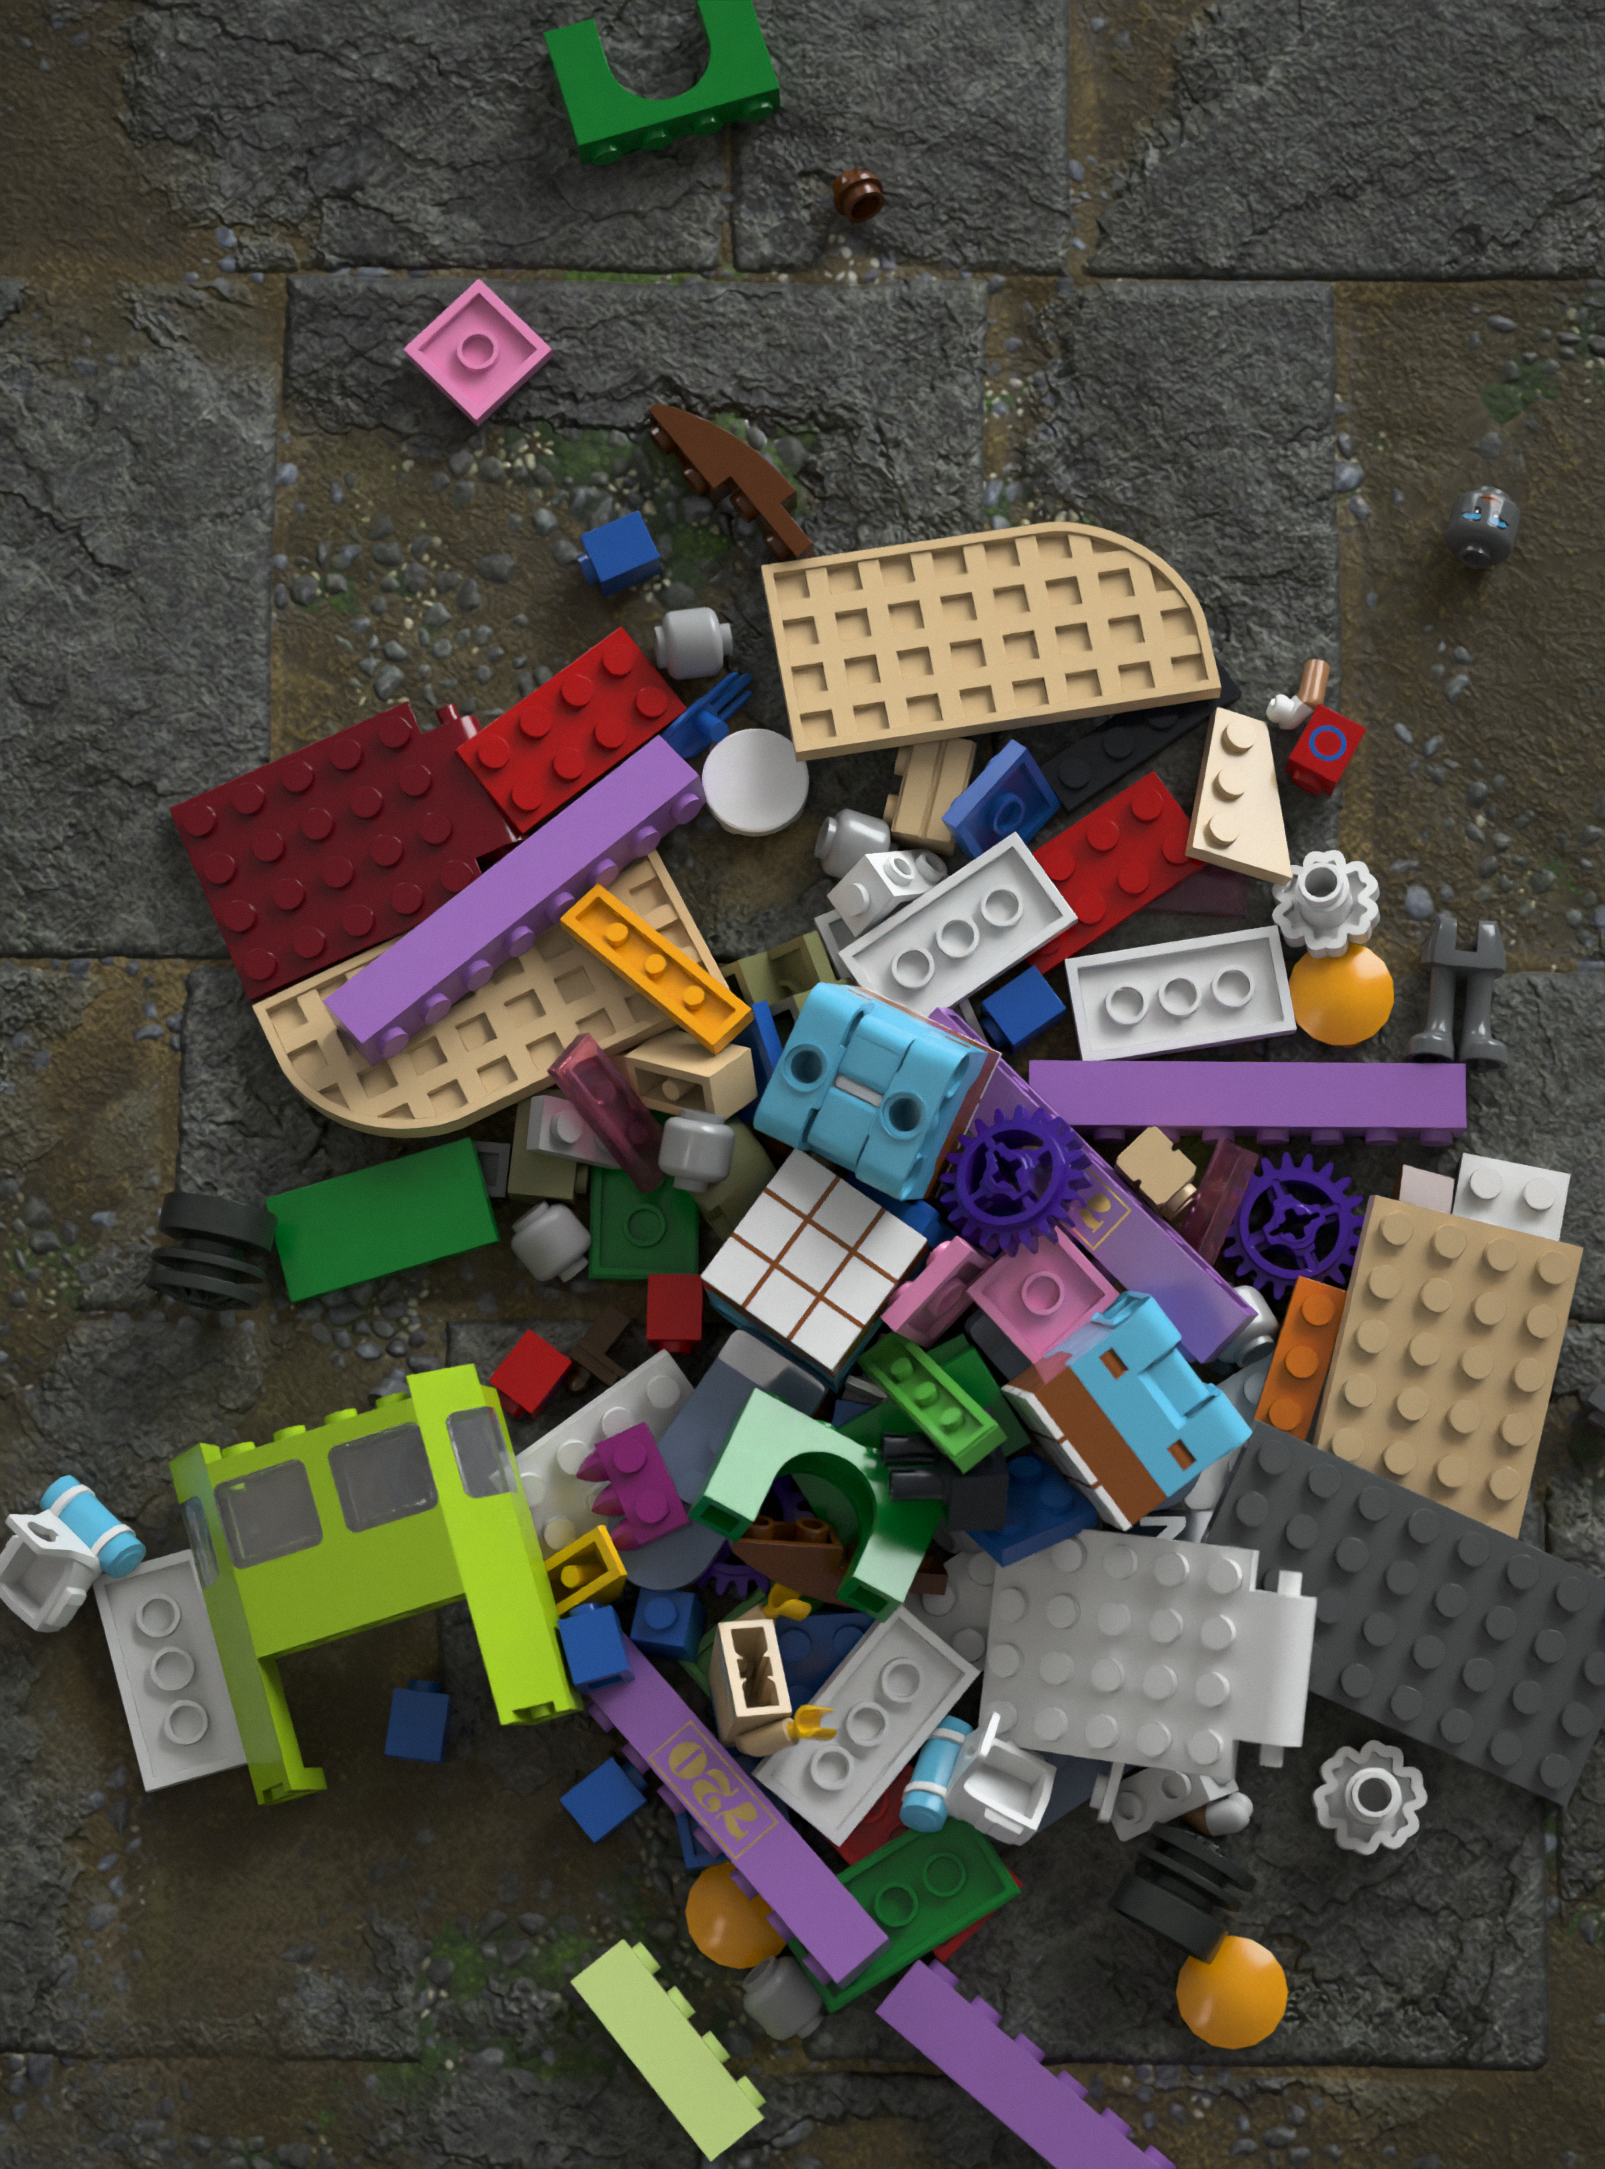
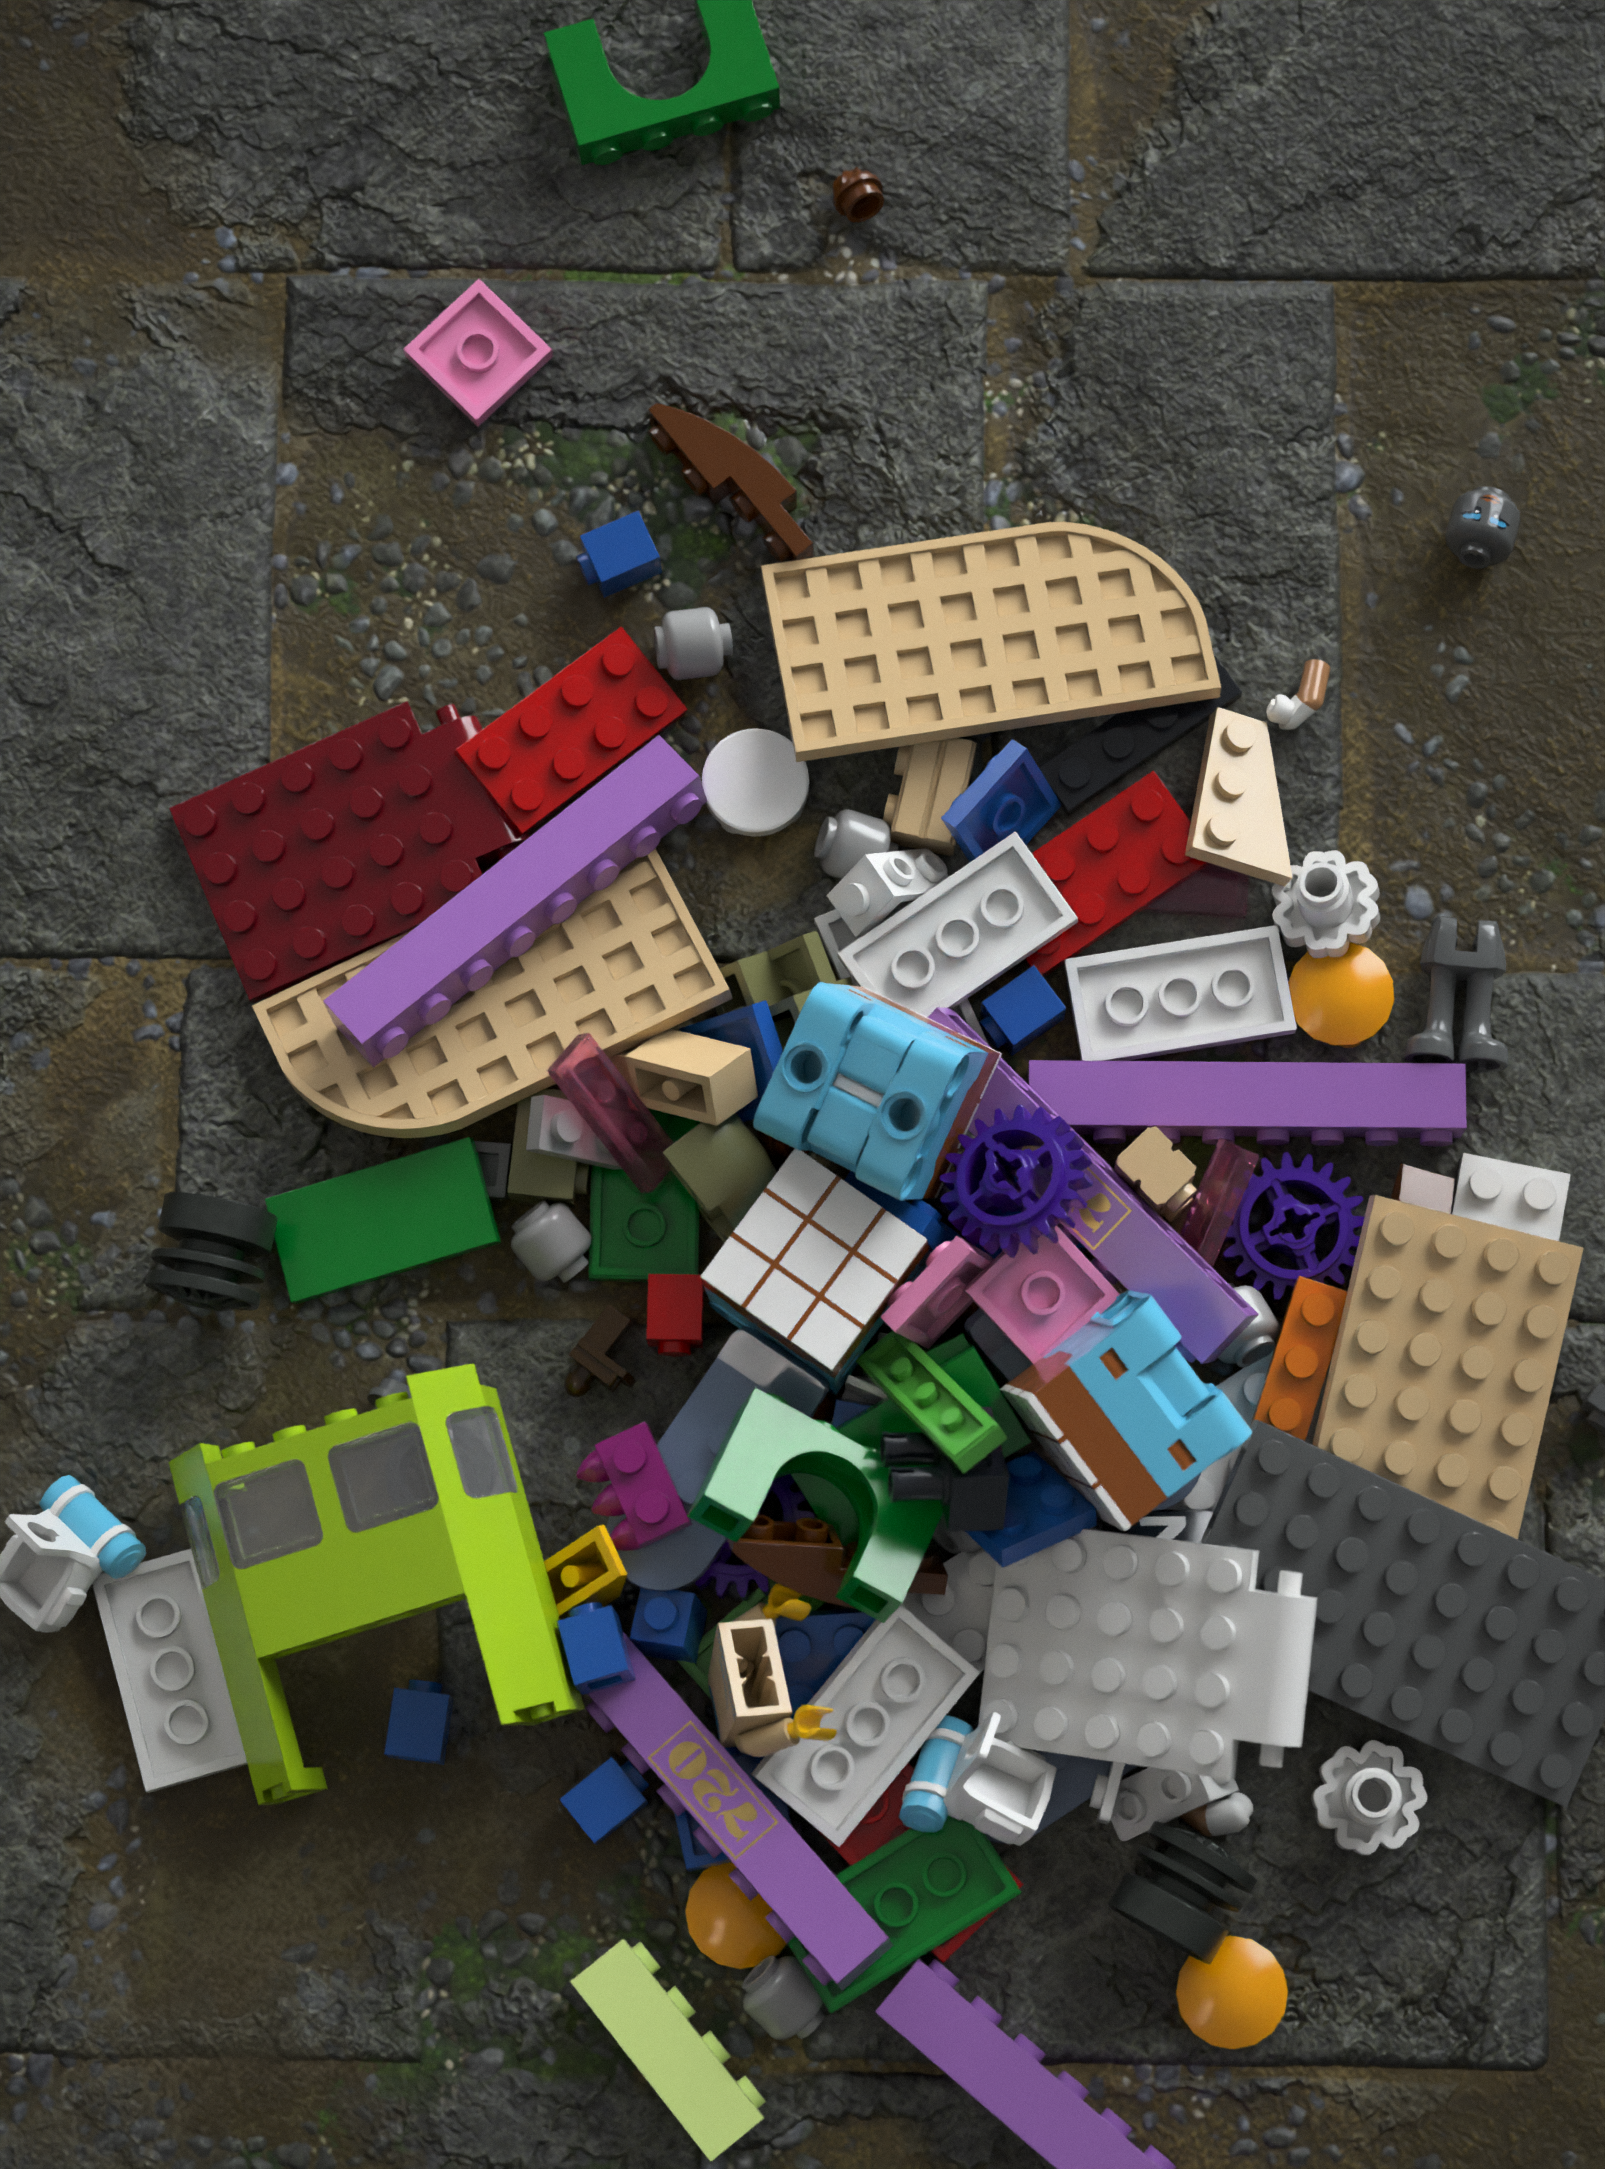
(530, 1376): red brick -> none
(549, 1467): white plate -> none
(657, 969): light orange plate -> none
(696, 1149): light grey head -> none
(701, 723): blue piece -> none
(1324, 751): red brick -> none

